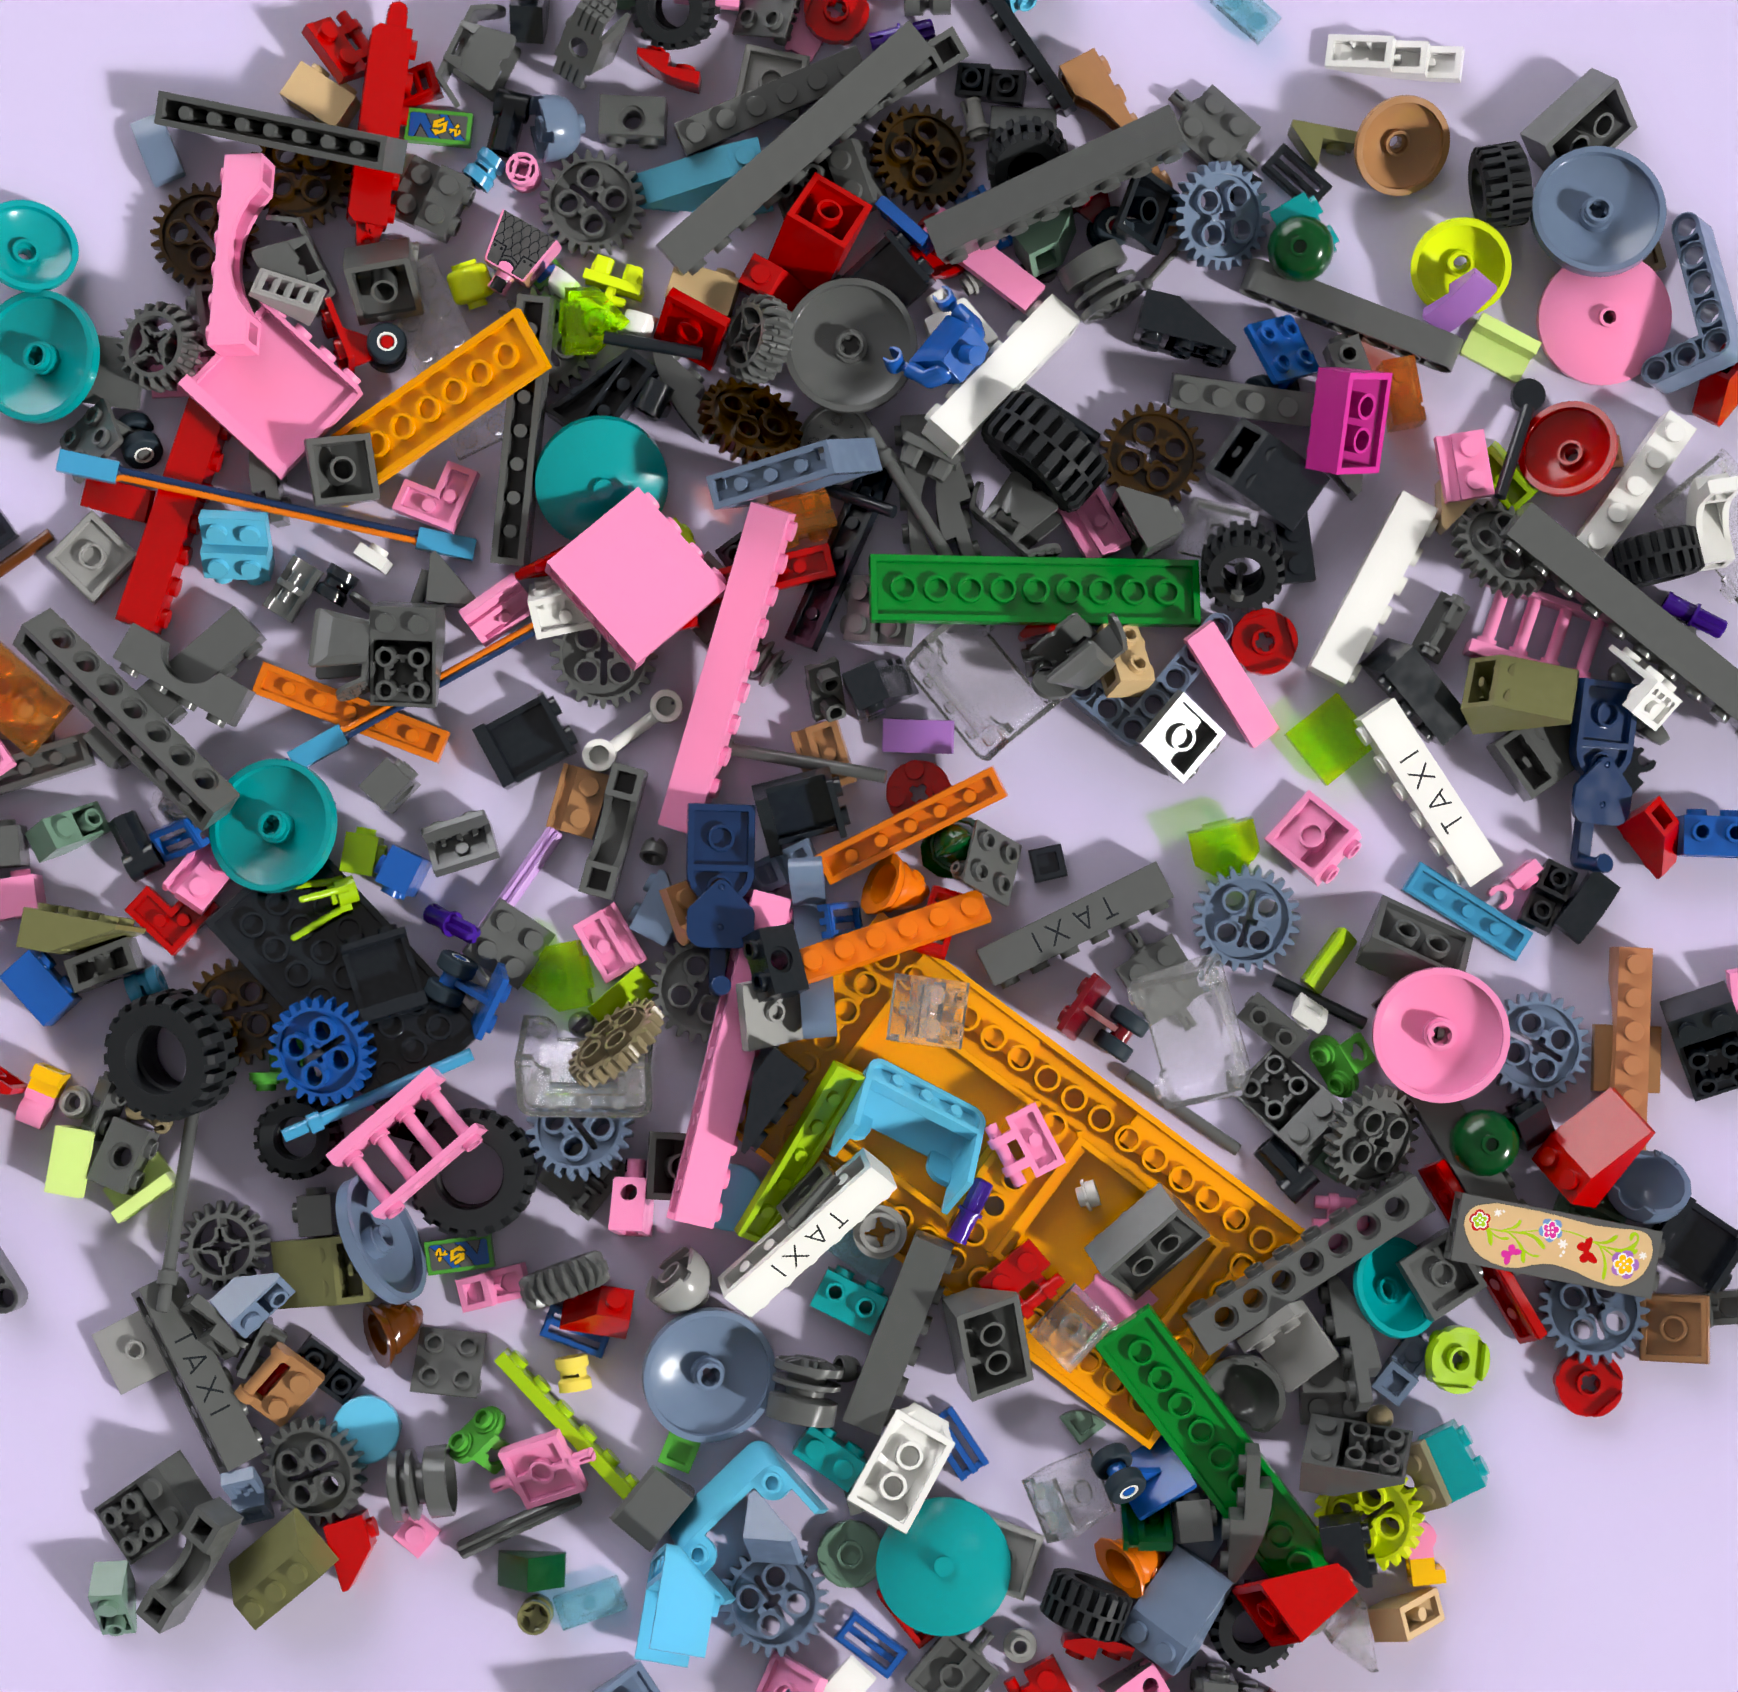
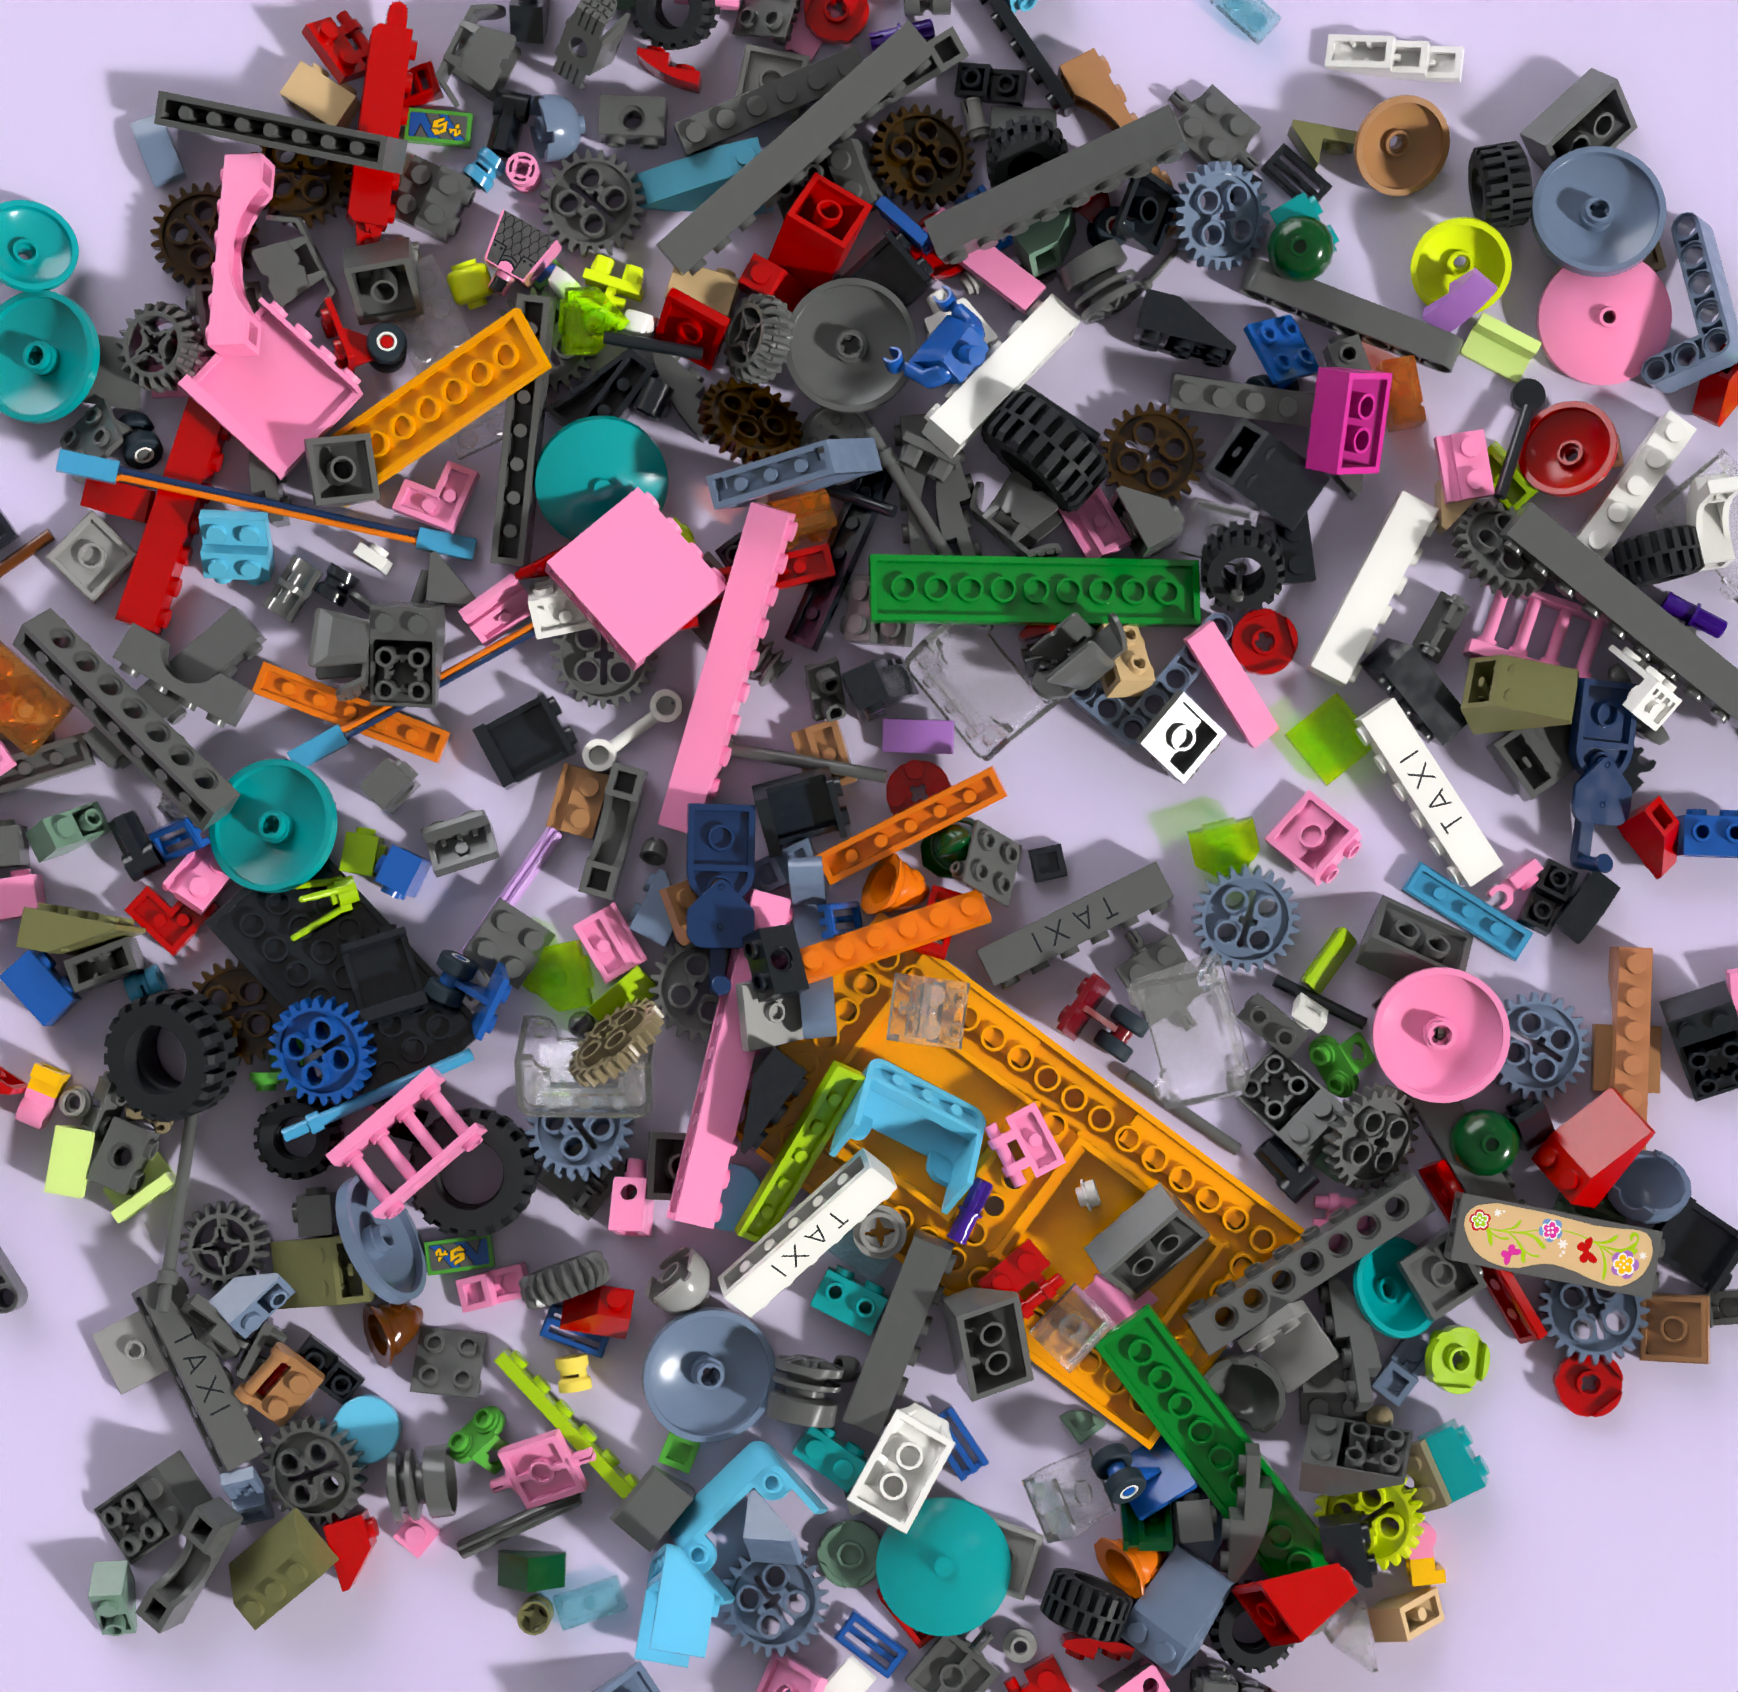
(291, 286): light grey slope -> none
(451, 923): dark purple axle -> none
(807, 1193): dark grey tile -> none

